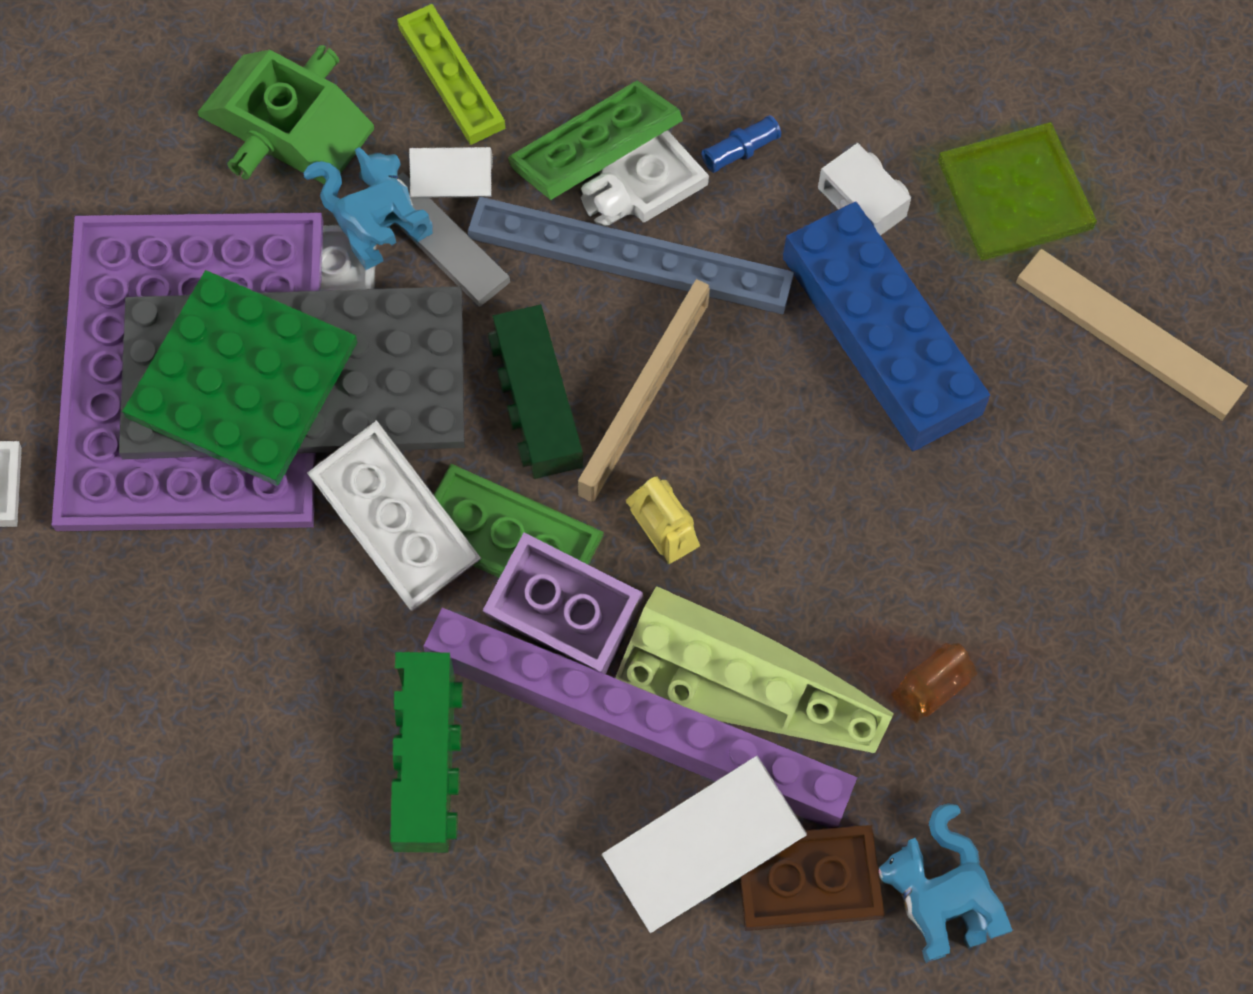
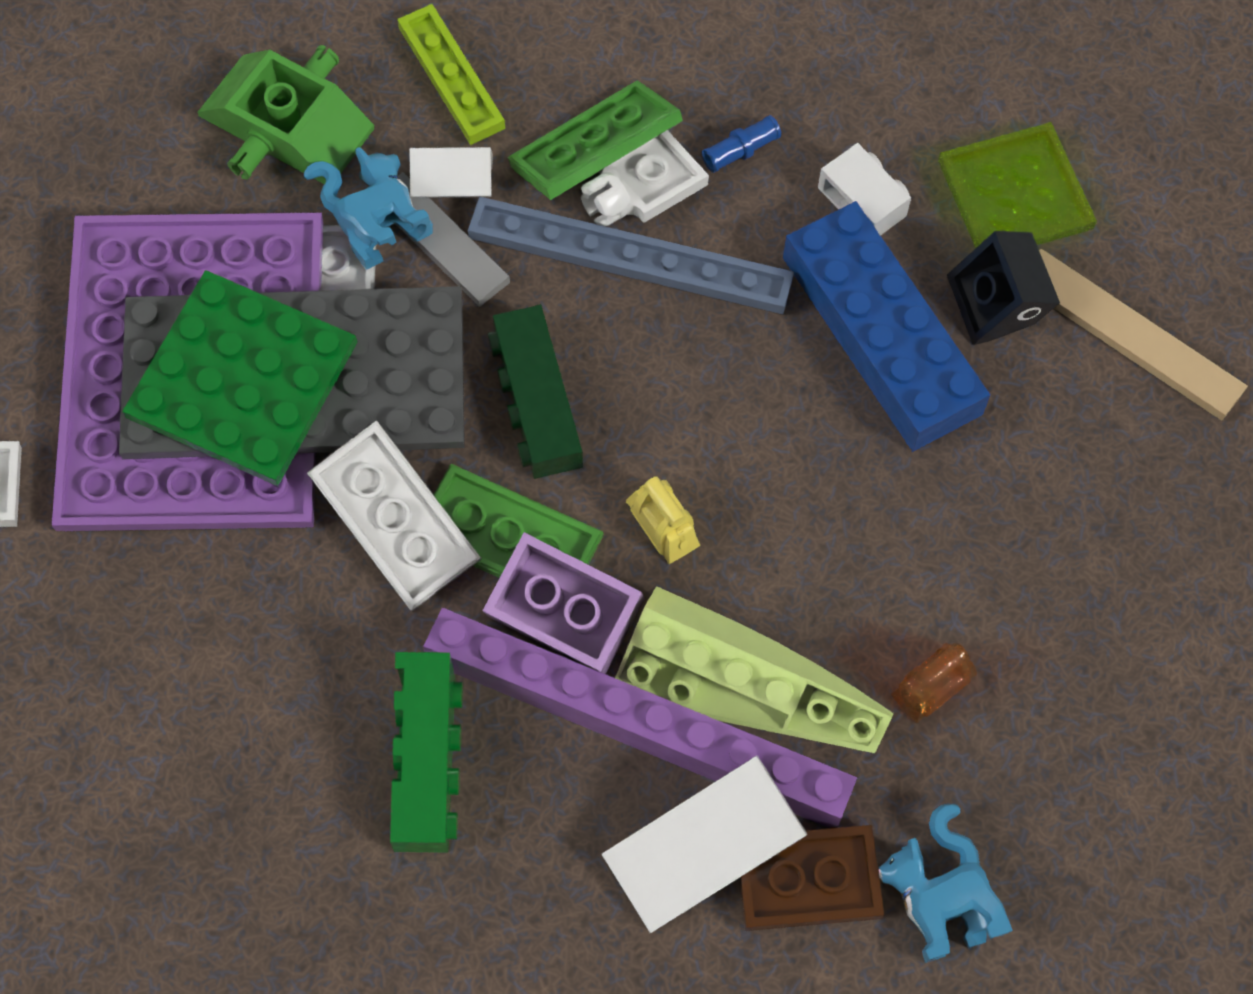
(643, 391): tan tile -> none
(1002, 286): none -> black slope

